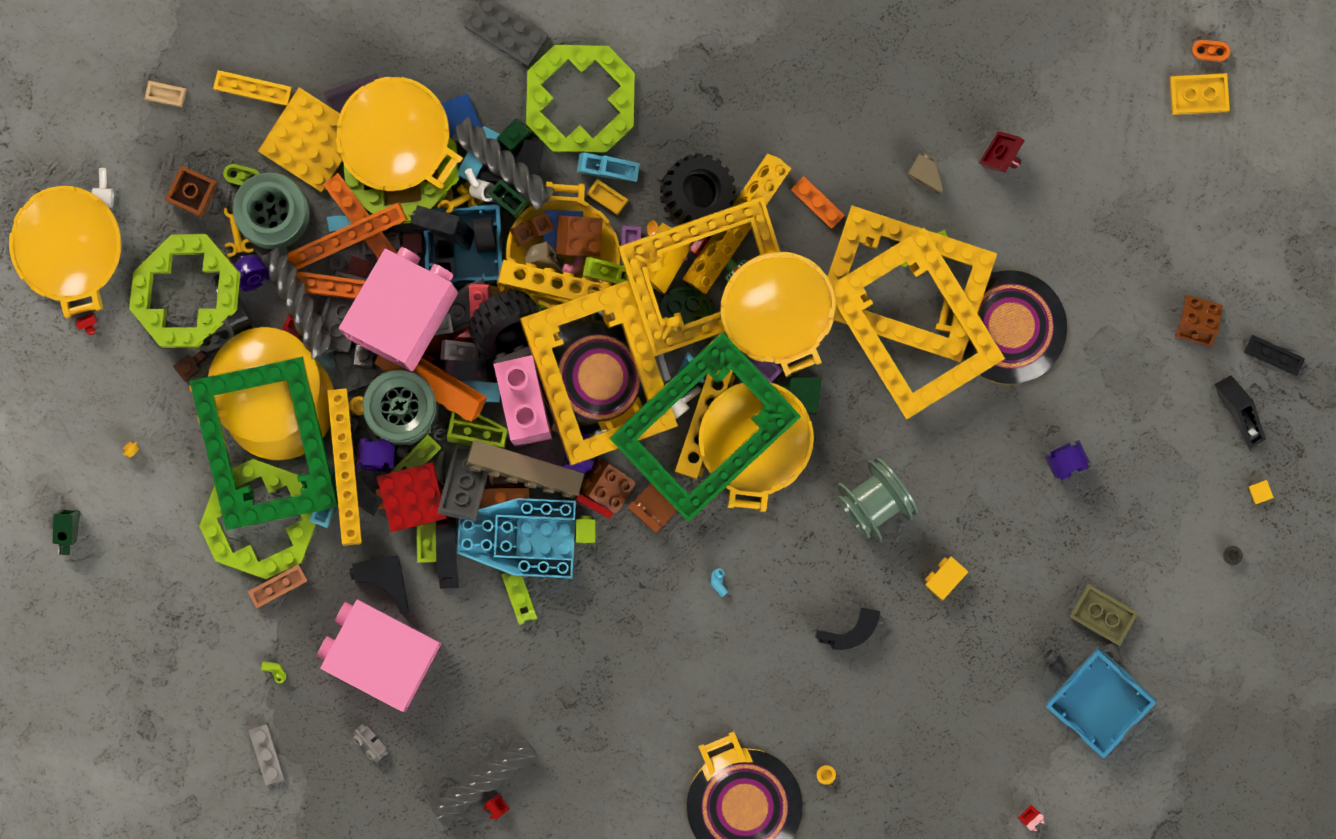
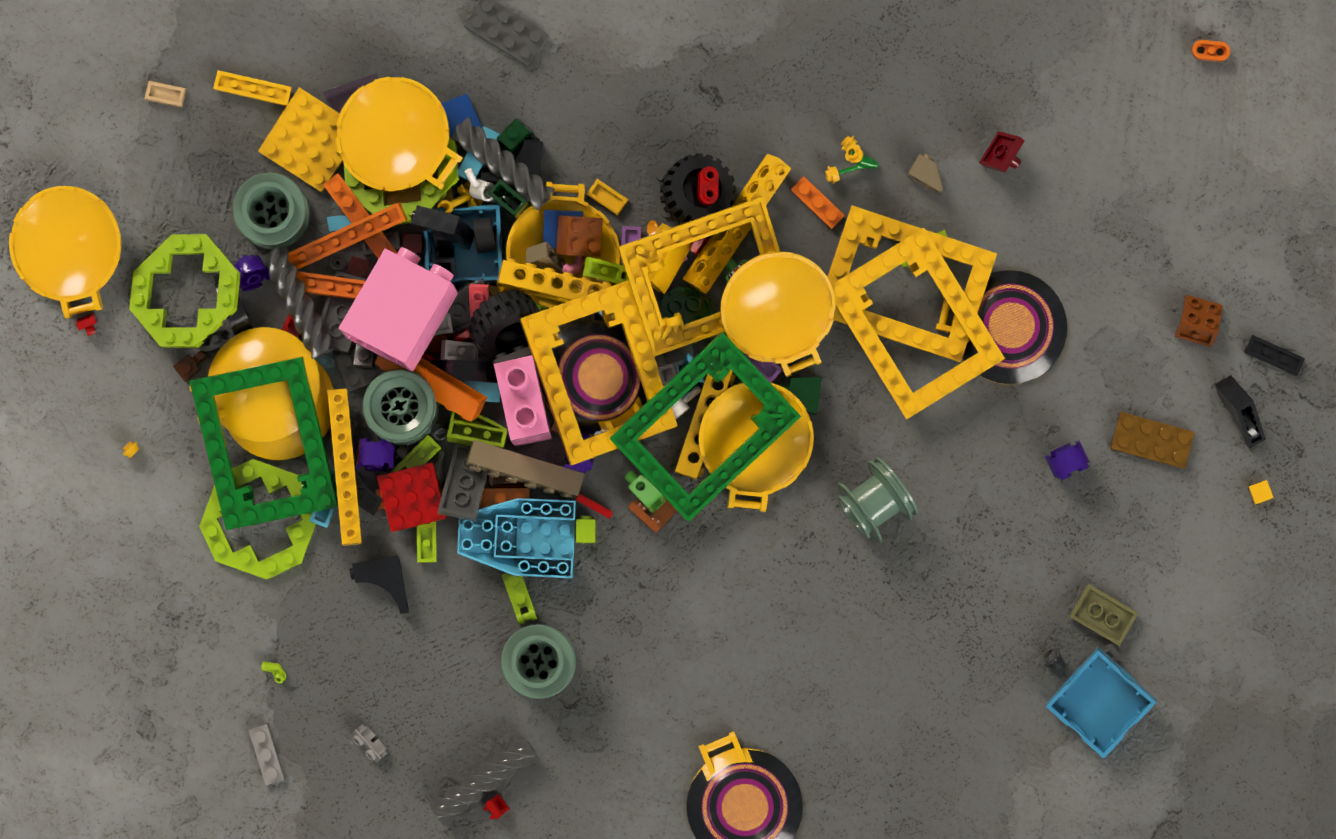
(67, 522): dark green torso -> none
(104, 193): white piece -> none
(191, 192): dark orange brick -> none
(239, 246): yellow bar -> none
(243, 174): lime plate -> none
(277, 586): nougat plate -> none
(356, 405): yellow plate -> none
(378, 654): bright pink brick -> none
(447, 553): black arch -> none
(515, 671): none -> sand green wheel
(532, 229): reddish brown slope -> none
(581, 57): lime plate -> none
(607, 486): dark orange bracket -> none
(608, 167): medium azure slope -> none
(650, 496): none -> bright green torso
(669, 370): none -> dark grey panel
(708, 185): none -> red plate
(717, 580): medium azure arm -> none
(826, 775): yellow plate -> none
(854, 155): none -> yellow plant
(859, 634): black arch -> none
(945, 578): yellow piece -> none
(1031, 818): red tile -> none
(1152, 440): none -> pearl gold plate
(1199, 94): yellow tile -> none
(1239, 555): clear smoke plate -> none

